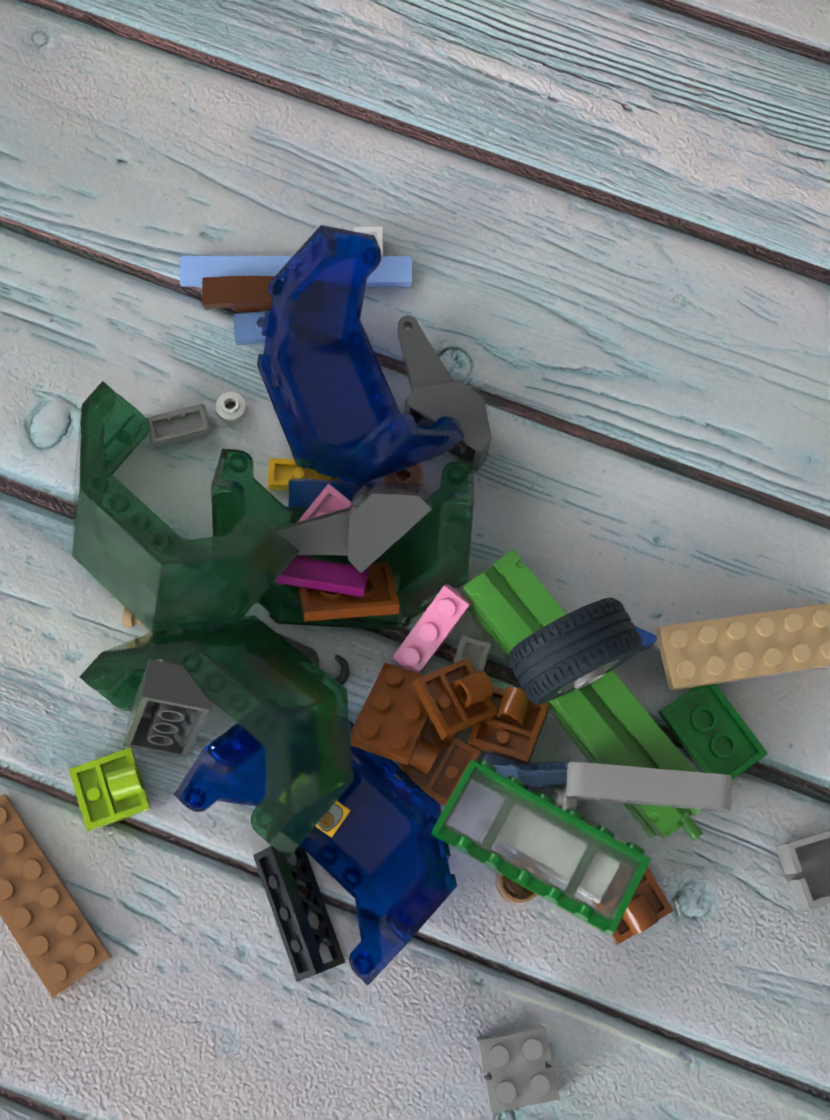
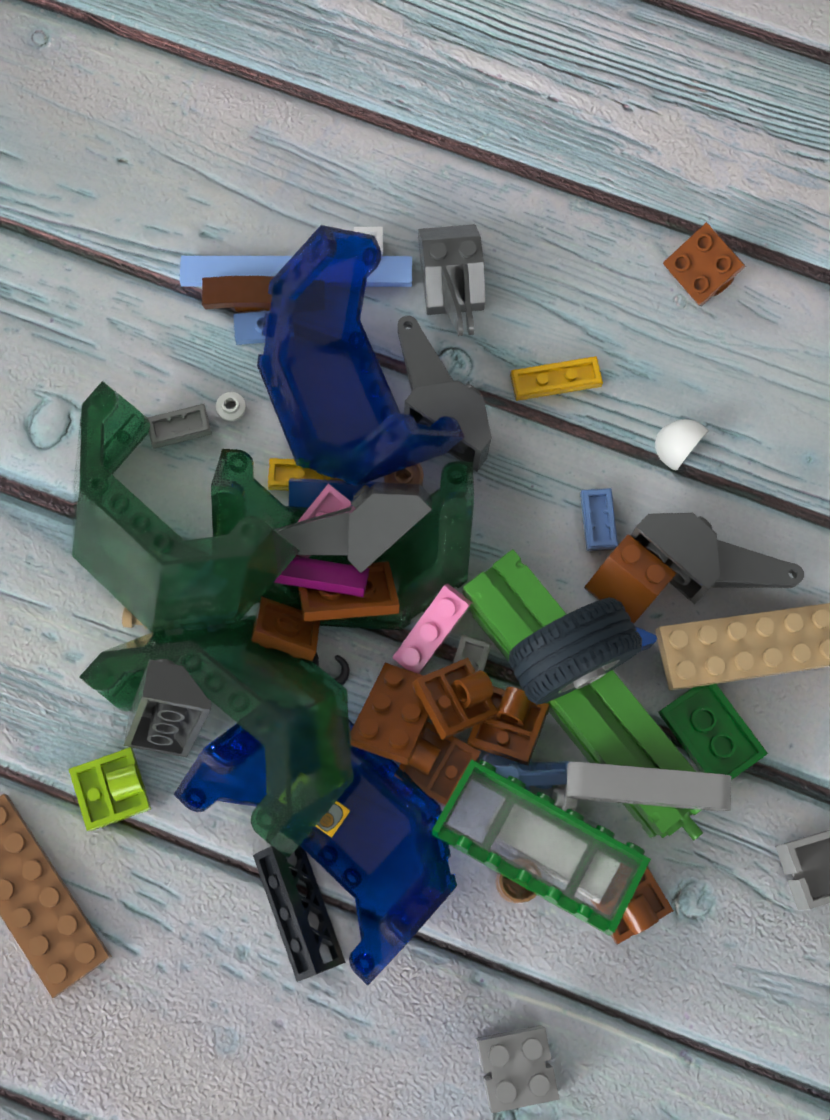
(285, 630): none -> dark orange plate
(453, 272): none -> dark grey slope
(556, 378): none -> yellow tile
(598, 519): none -> medium blue plate
(631, 577): none -> dark orange slope
(677, 441): none -> white helmet
(703, 562): none -> dark grey slope
(704, 265): none -> dark orange plate

